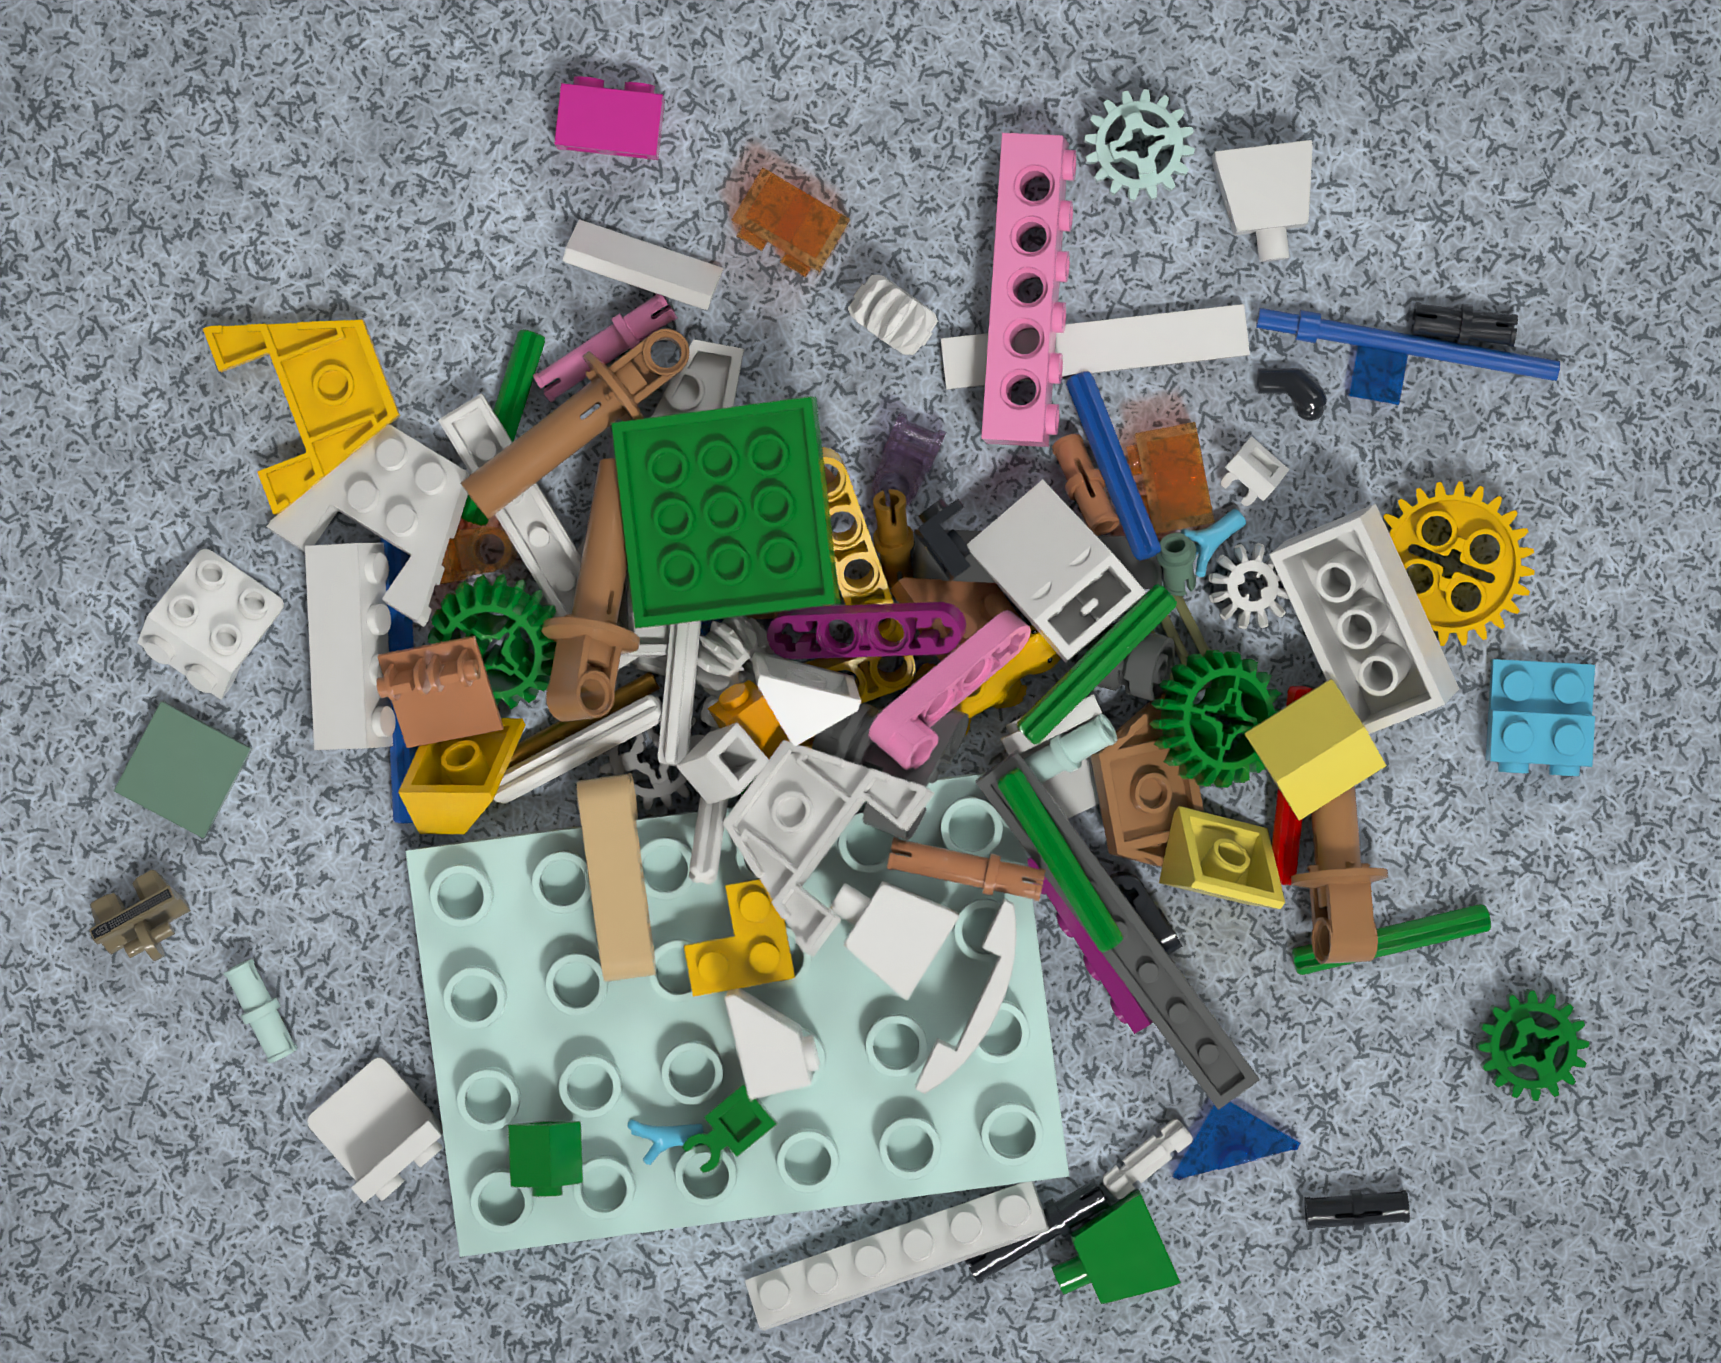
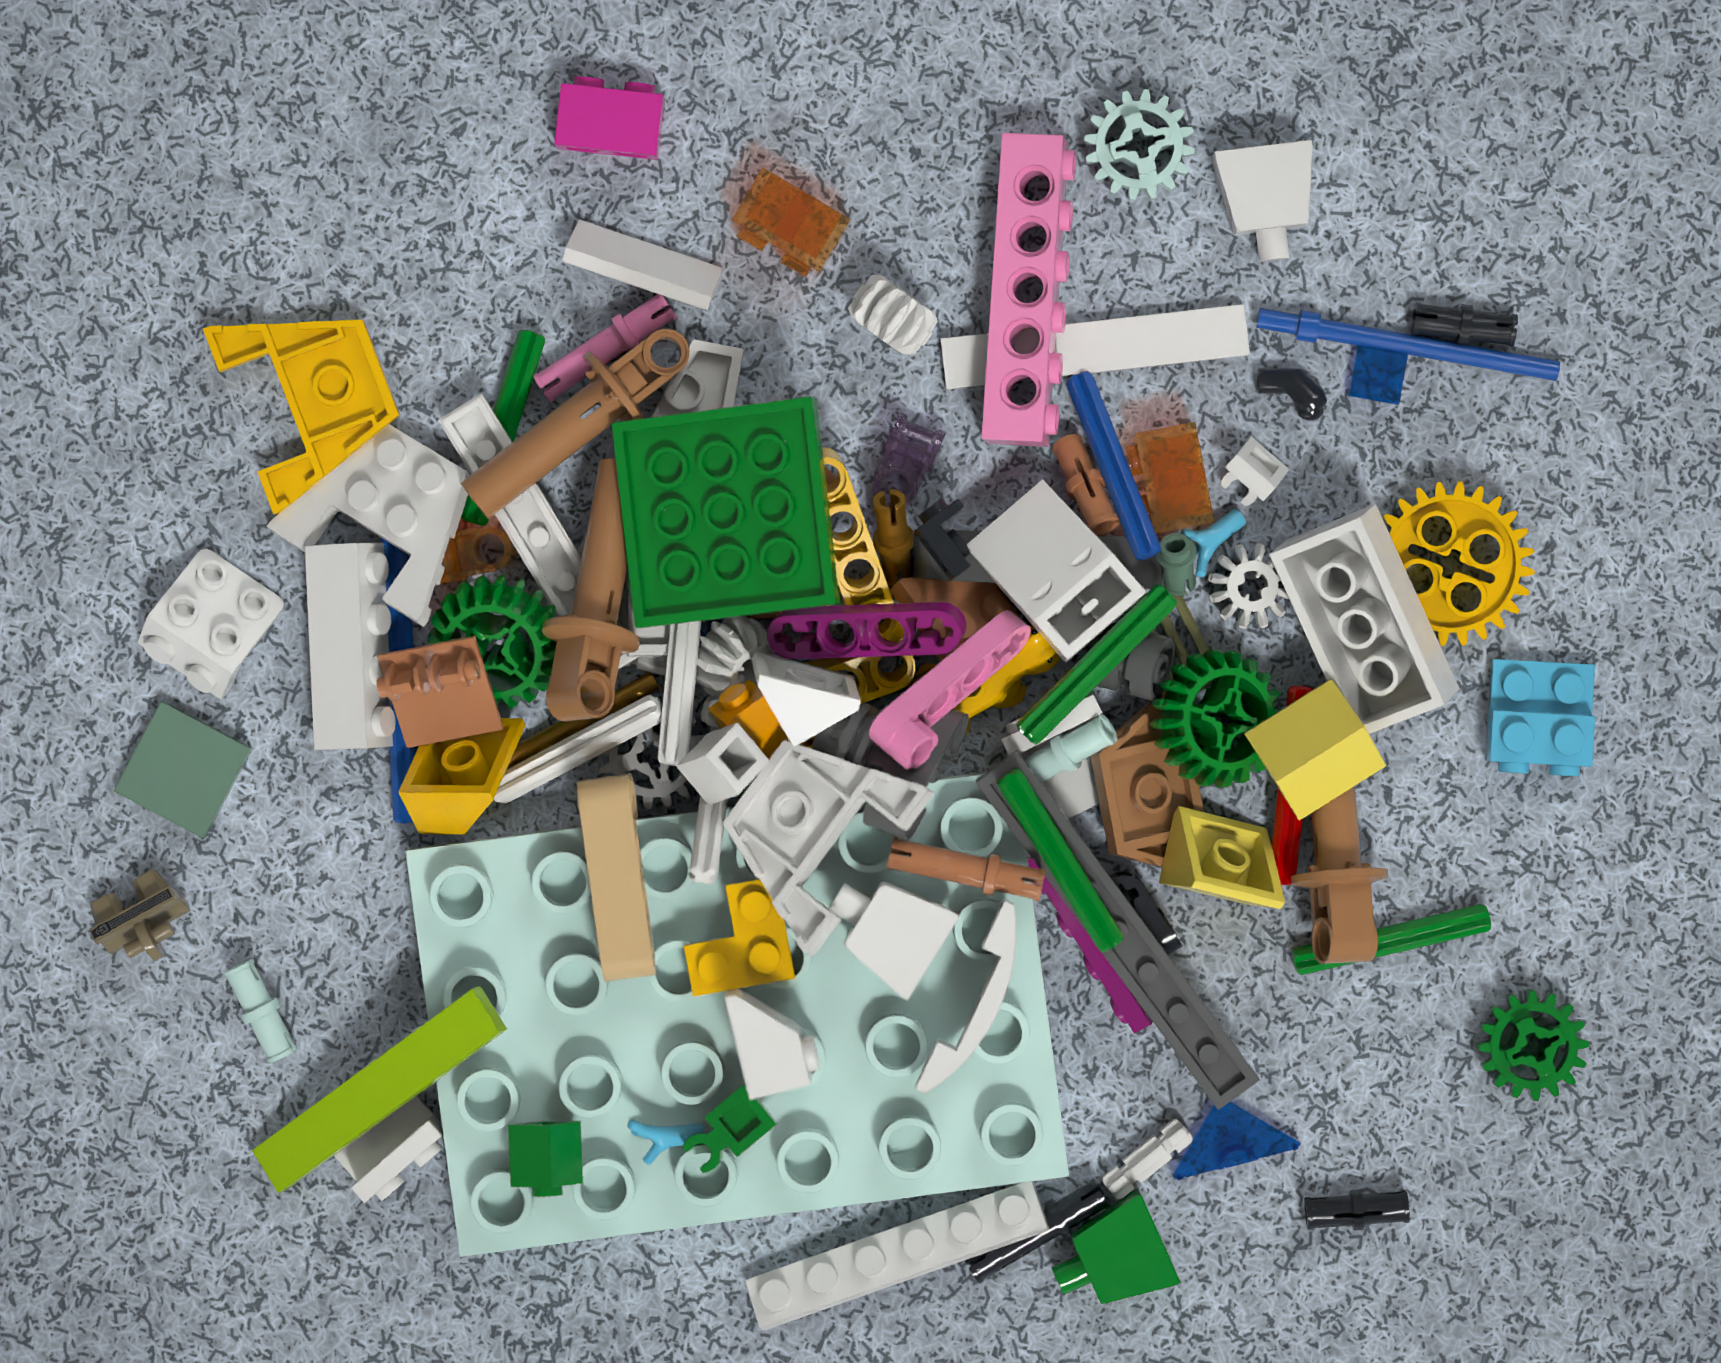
(379, 1089): none -> lime tile

